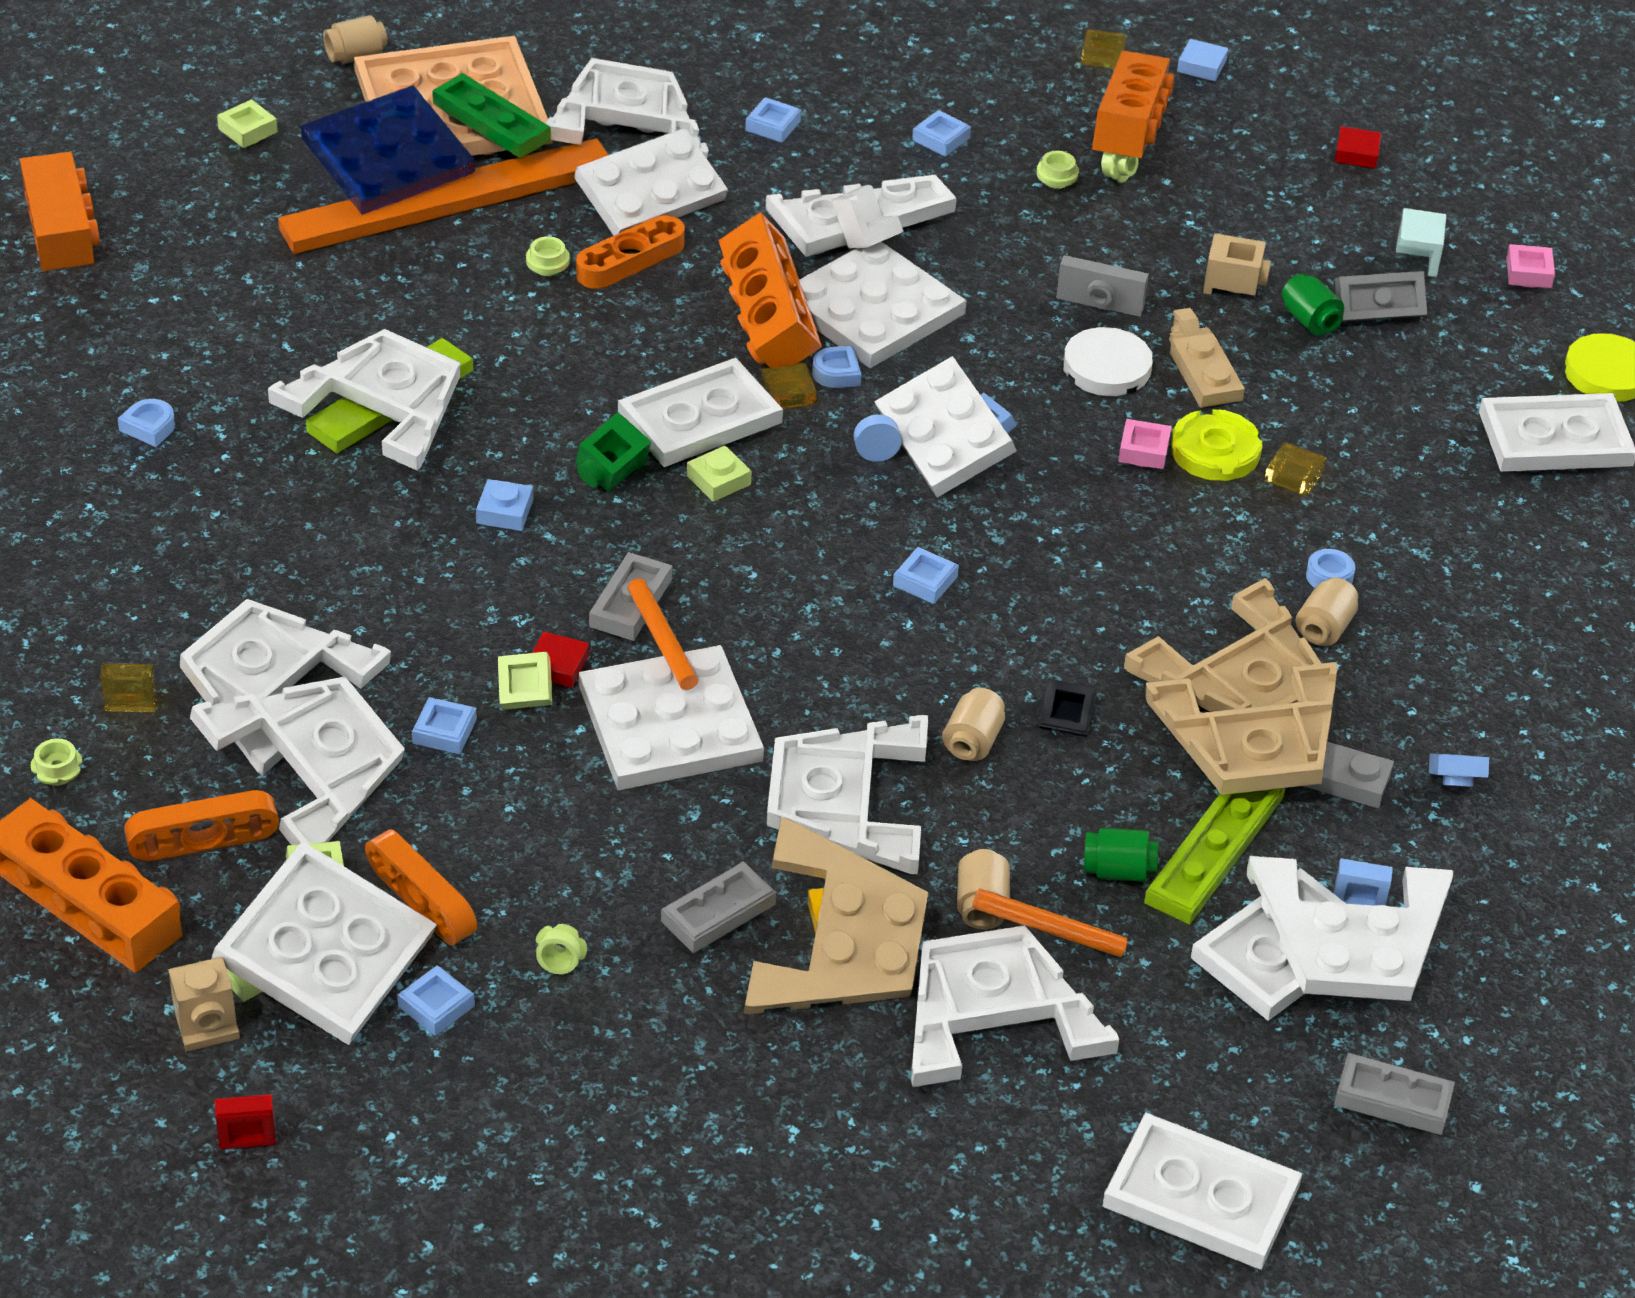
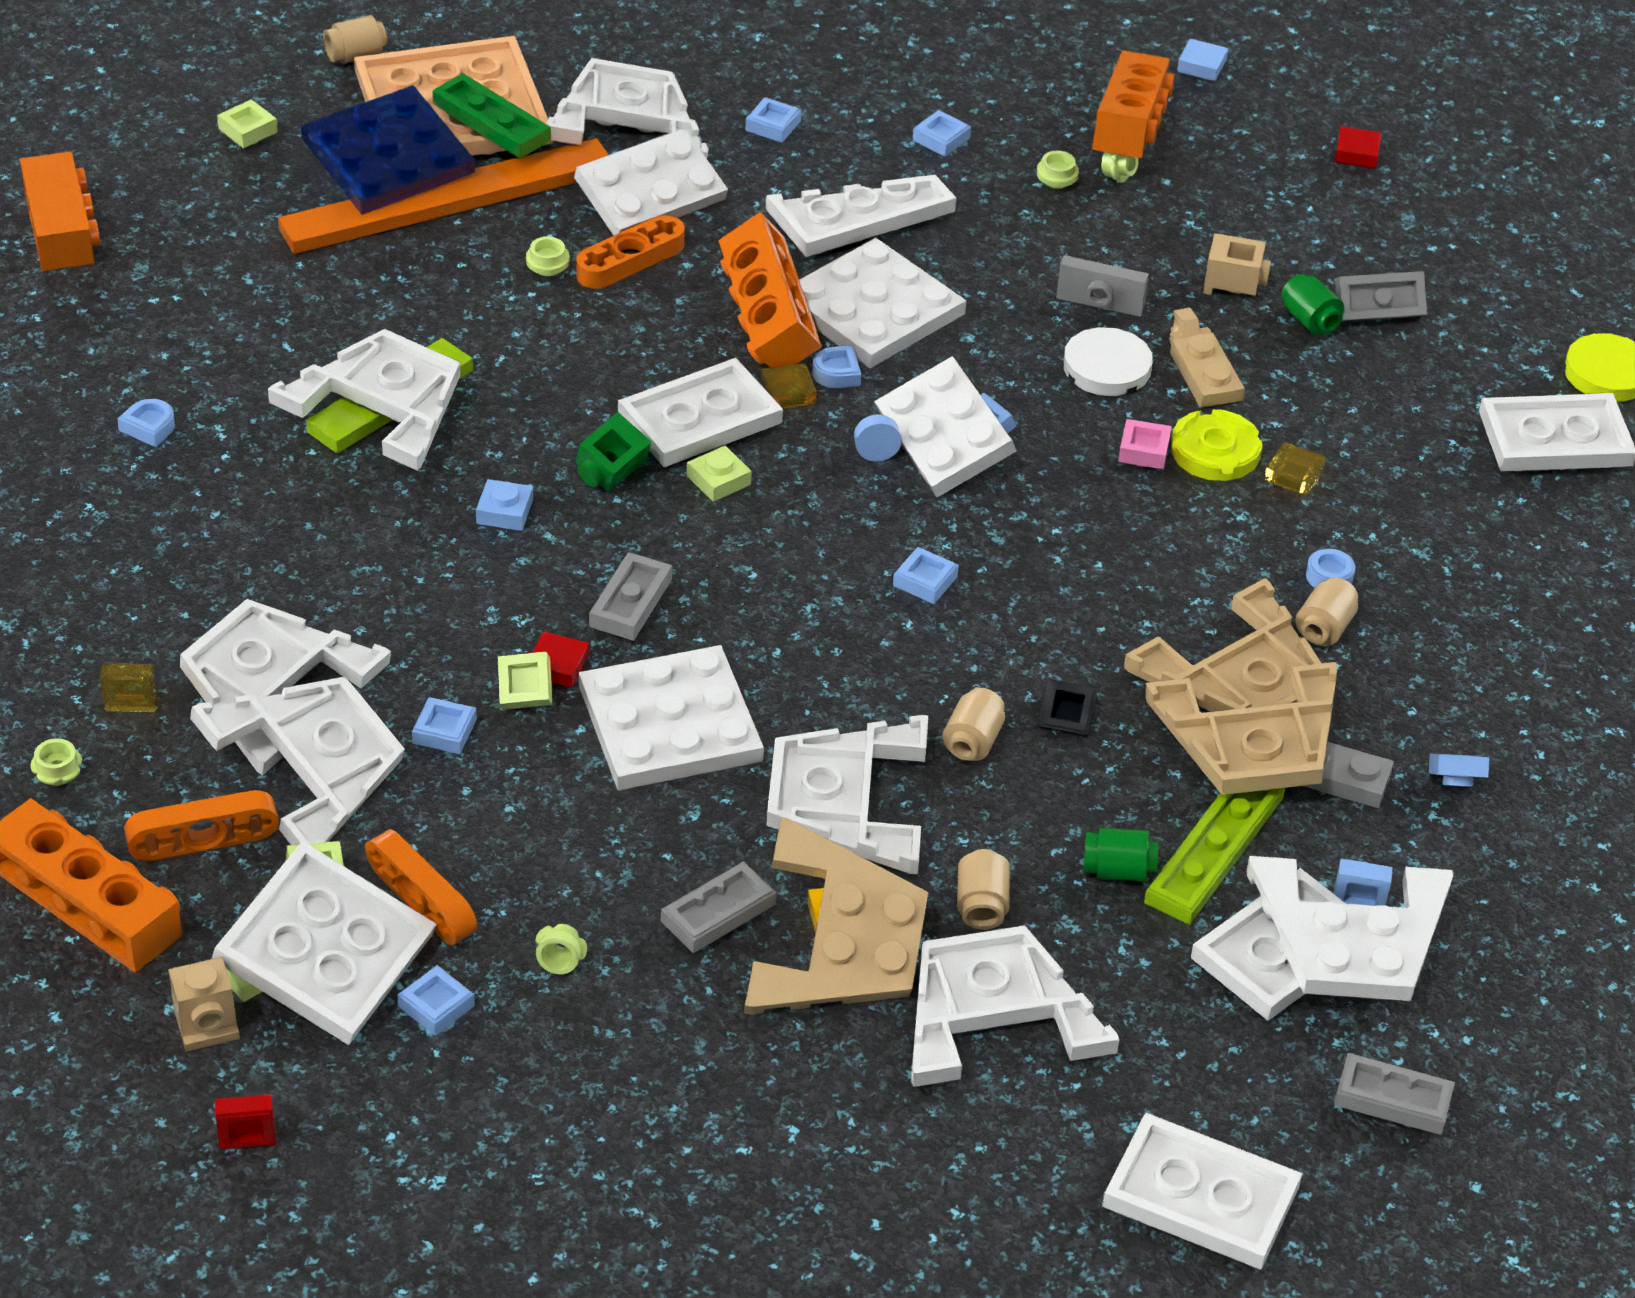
(663, 634): orange bar -> none
(862, 218): white panel -> none
(1049, 922): orange bar -> none
(1102, 48): clear yellow tile -> none
(1422, 235): light aqua panel -> none
(1530, 266): bright pink plate -> none

